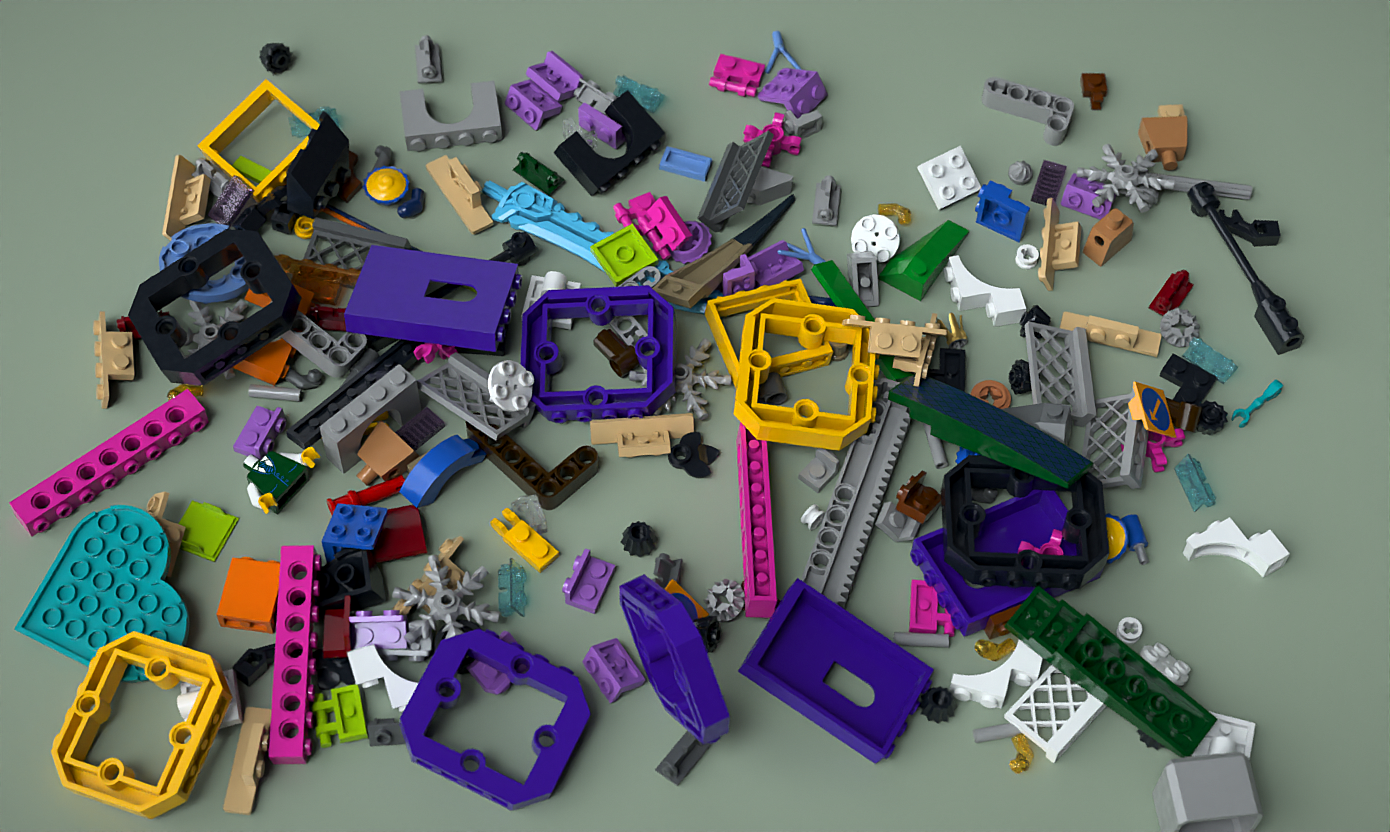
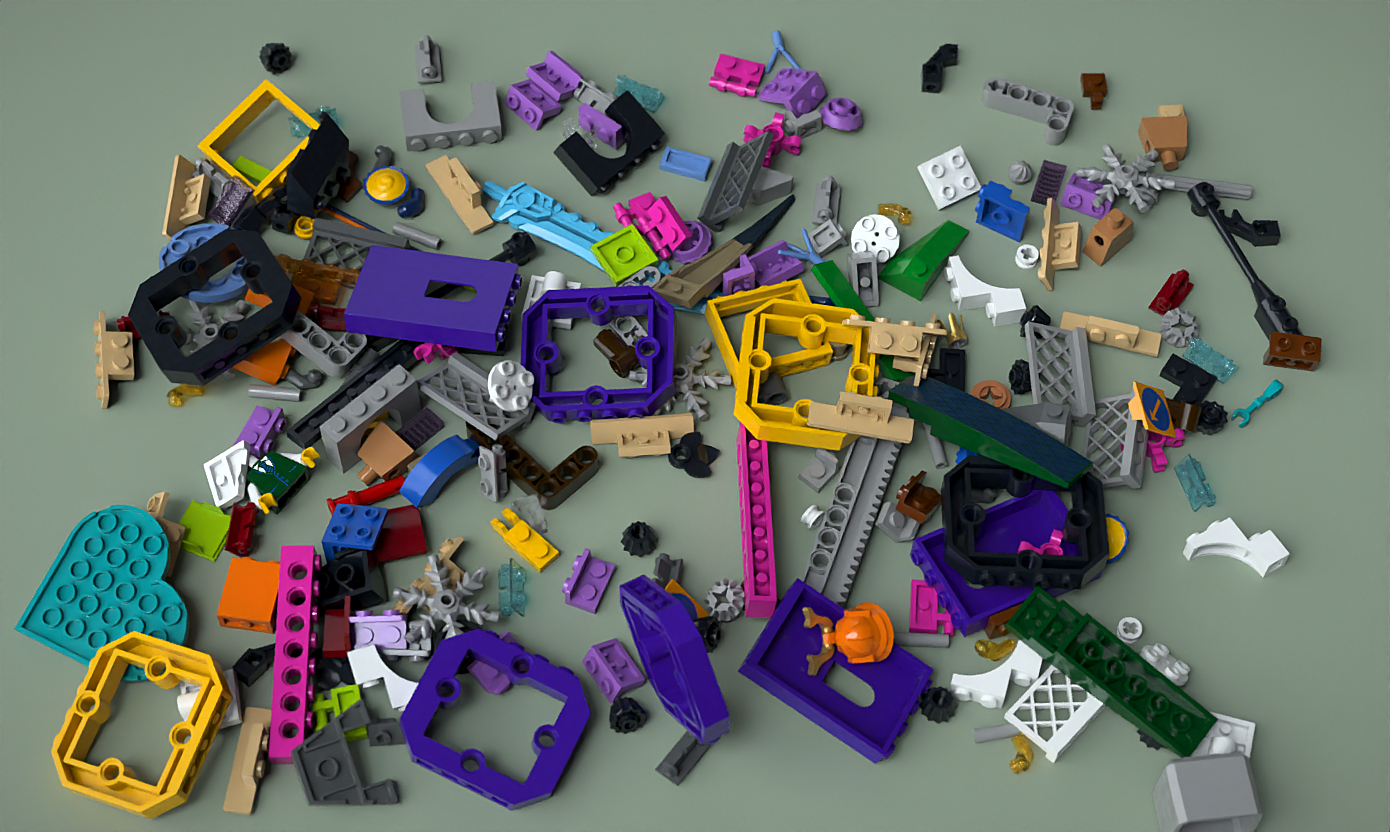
(95, 462): dark pink brick -> none
(228, 475): none -> white wing
(241, 529): none -> dark red hinge
(328, 769): none -> dark grey wing
(417, 235): none -> light grey piece
(493, 484): none -> light grey hinge
(537, 173): dark green hinge -> none
(626, 715): none -> black piece
(828, 237): none -> light grey bracket
(841, 114): none -> medium lavender piece
(861, 416): none -> tan bracket
(862, 635): none -> orange helmet
(932, 69): none -> black piece
(1136, 537): blue piece -> none
(1293, 351): none -> reddish brown bracket

